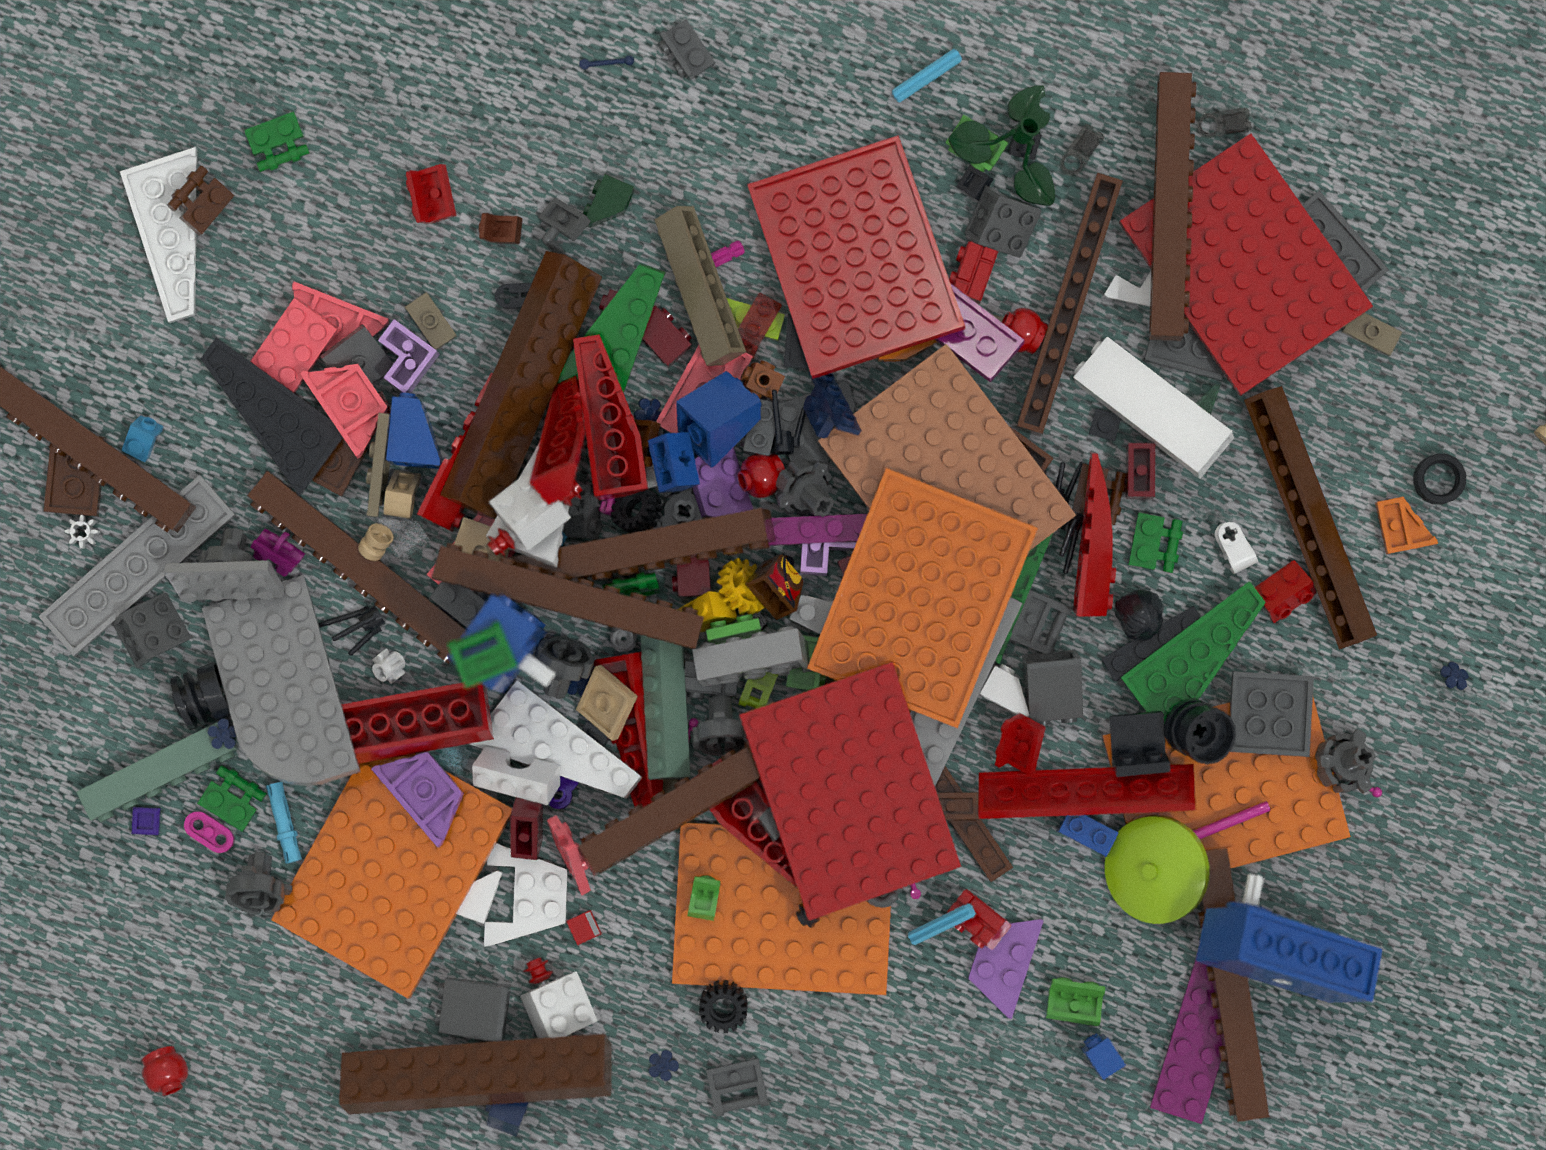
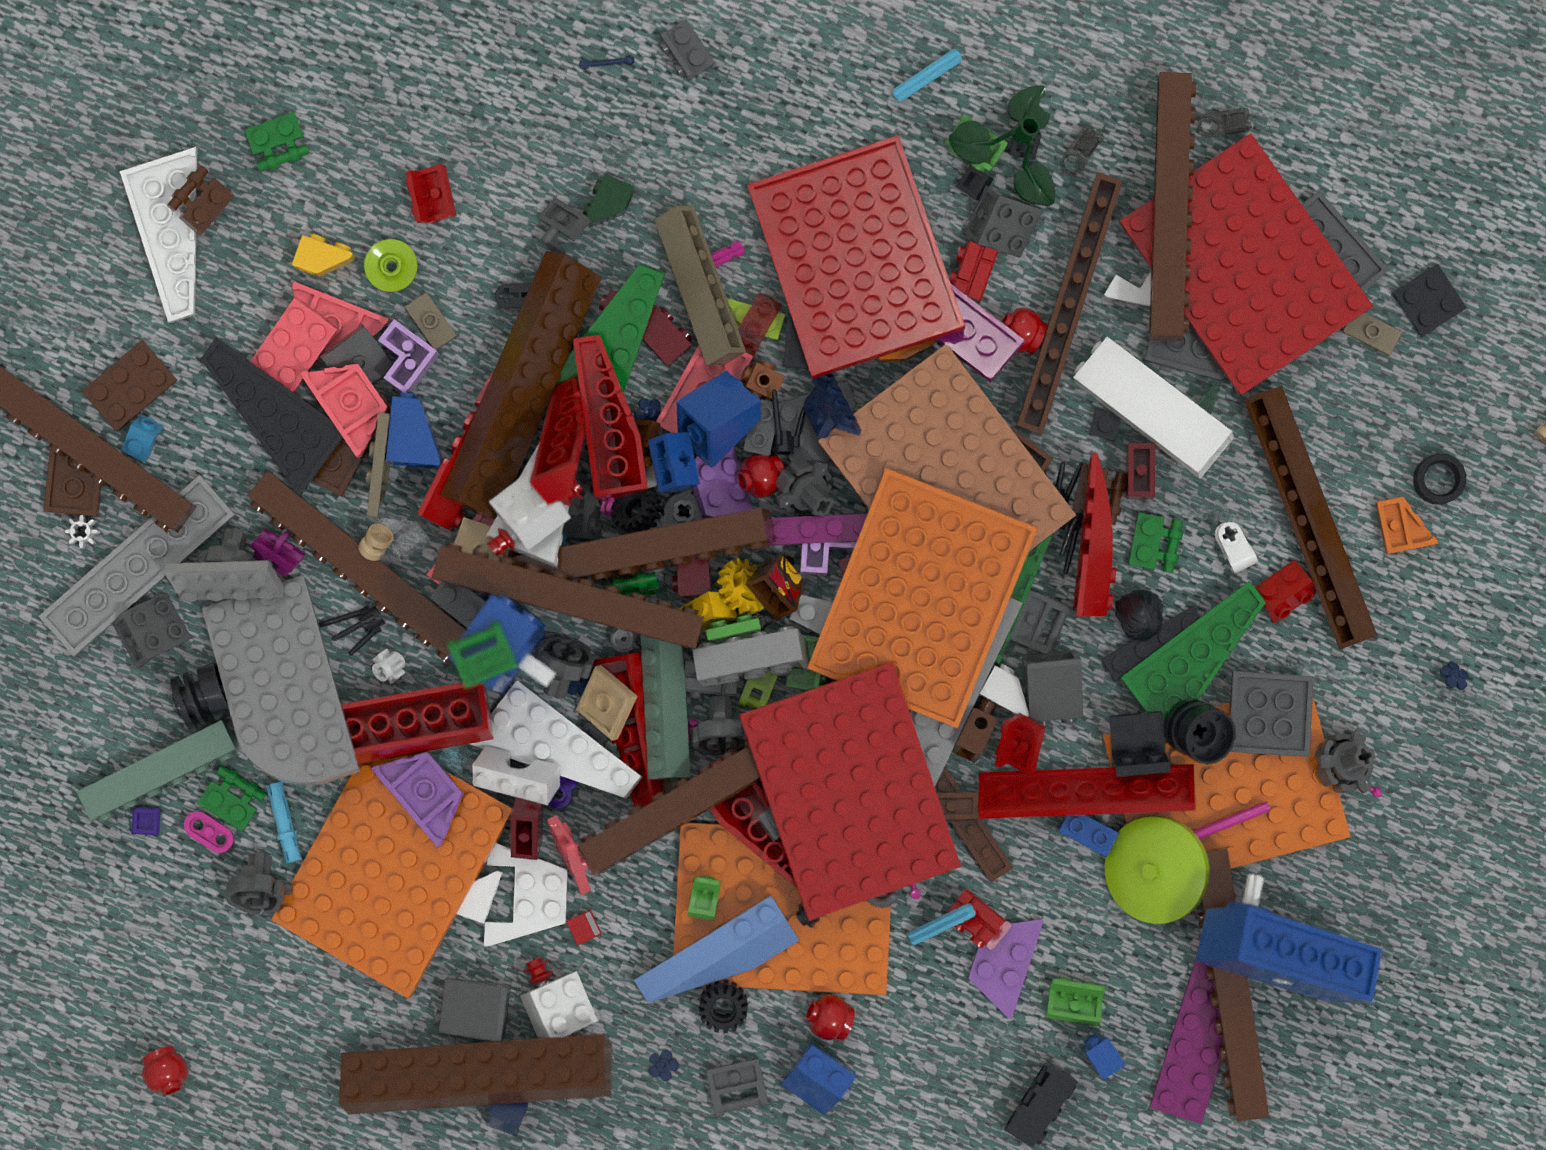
(129, 386): none -> reddish brown plate
(222, 734): dark blue plant -> none
(319, 257): none -> yellow slope
(381, 255): none -> lime dish
(401, 494): tan plate -> none
(500, 229): copper bracket -> none
(724, 952): none -> medium blue wedge
(819, 1078): none -> blue slope
(830, 1017): none -> red piece
(974, 740): none -> reddish brown torso
(1041, 1104): none -> black wedge
(1429, 300): none -> black plate

